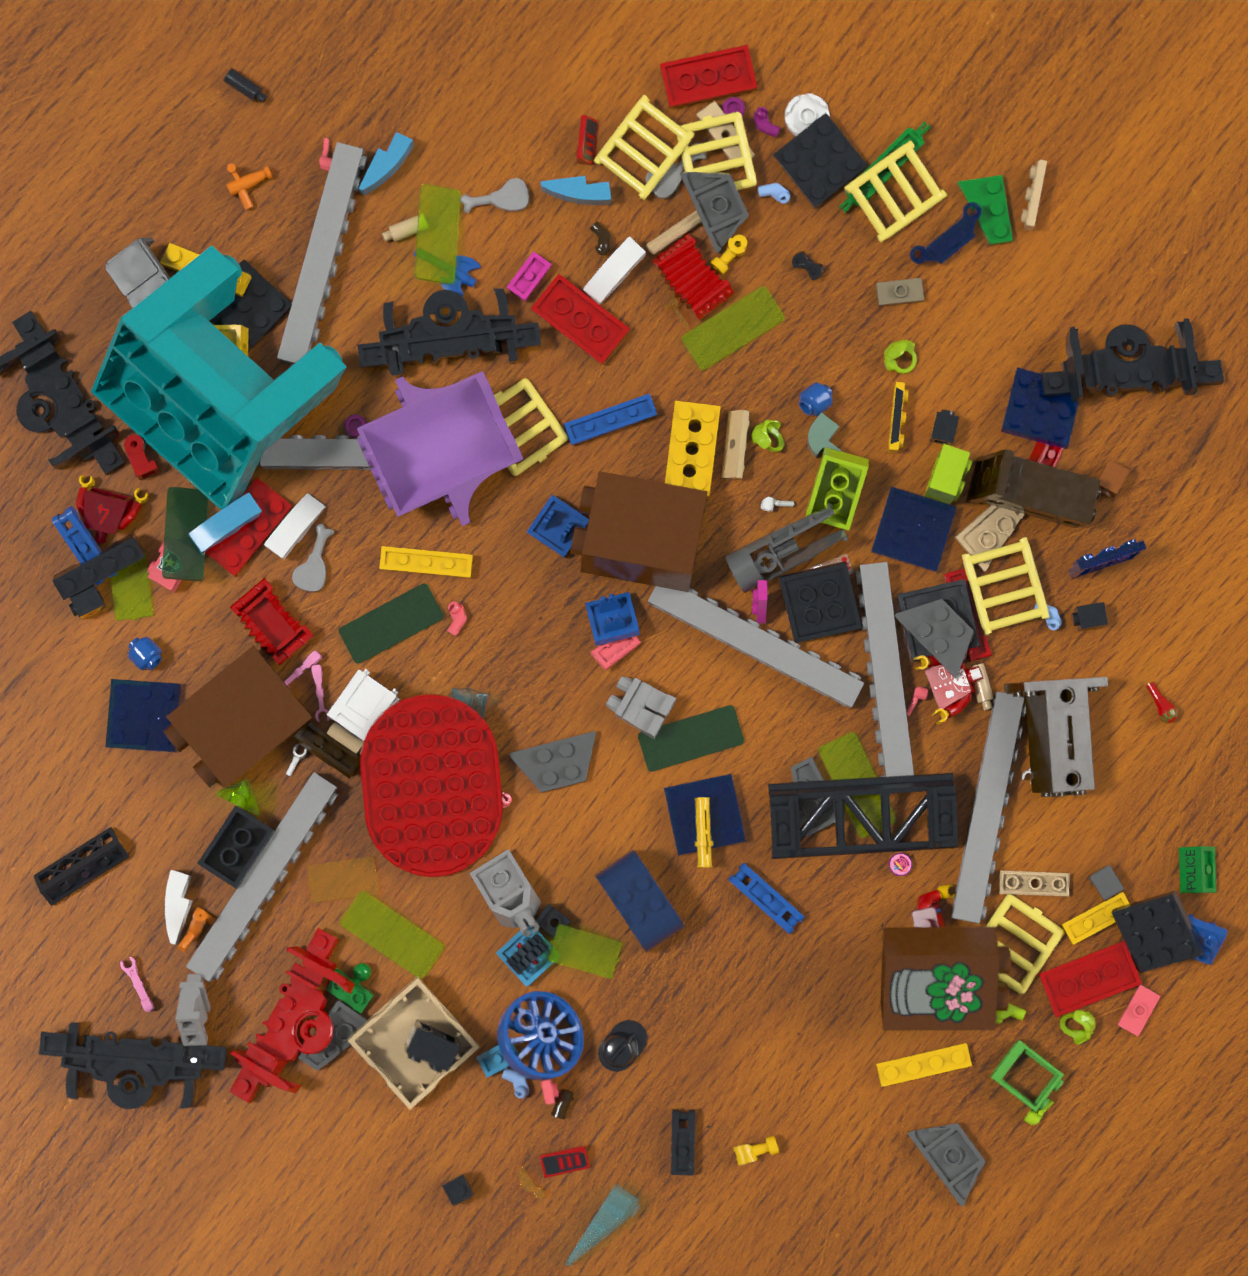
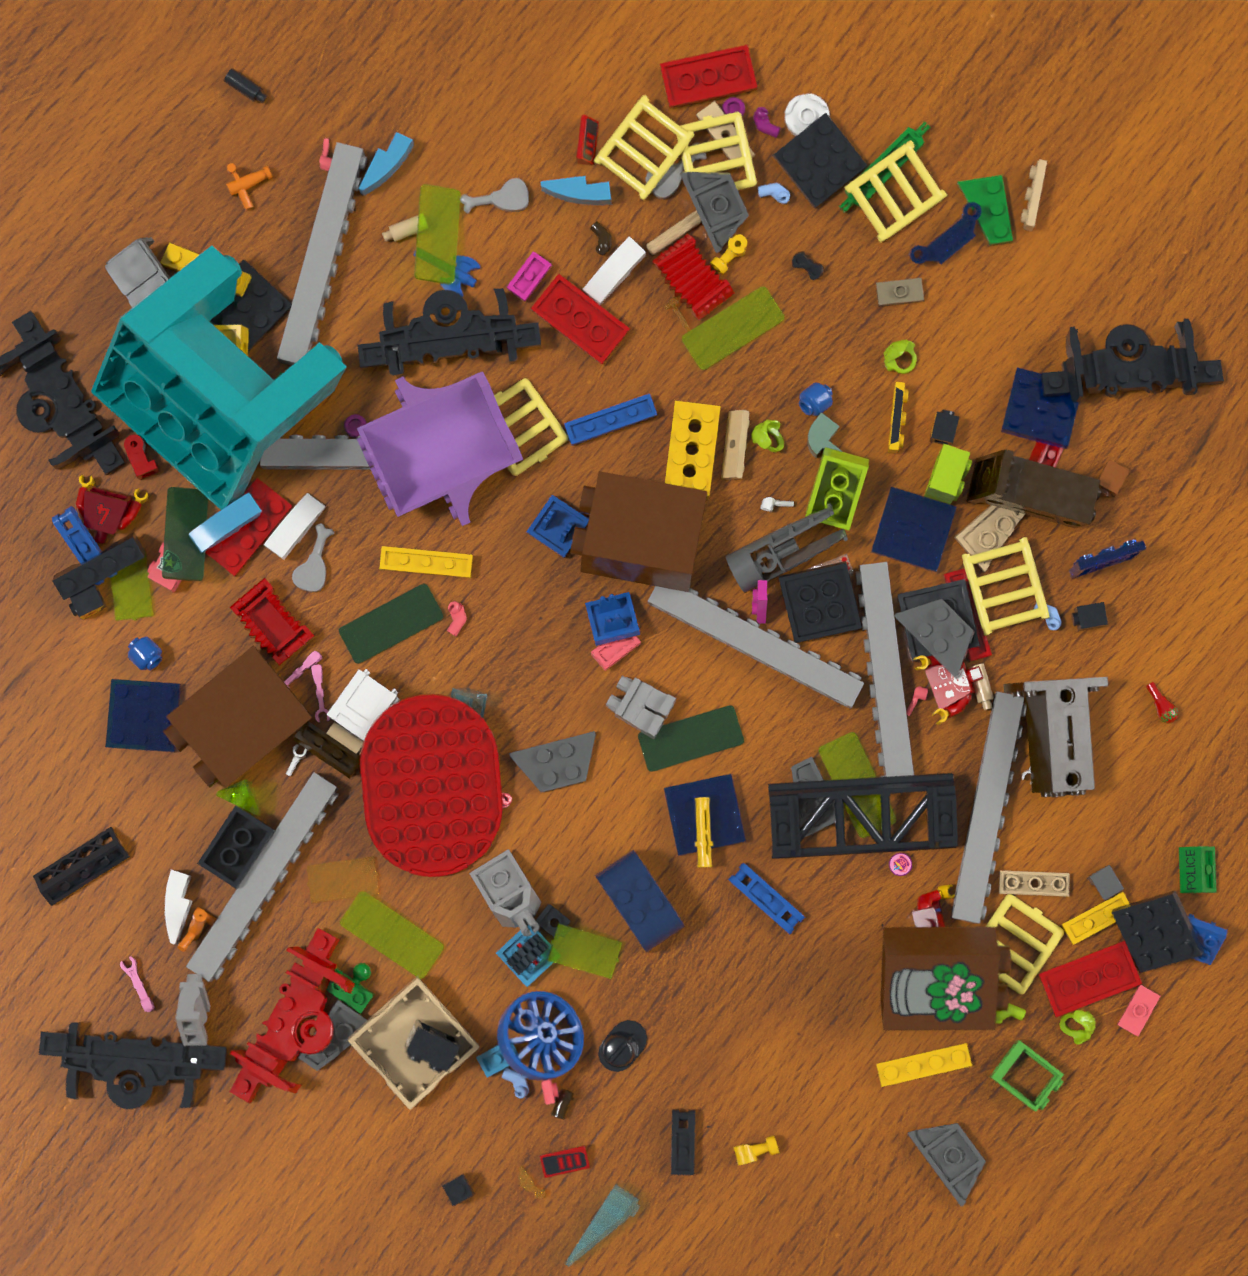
(1033, 1117): lime hand -> none

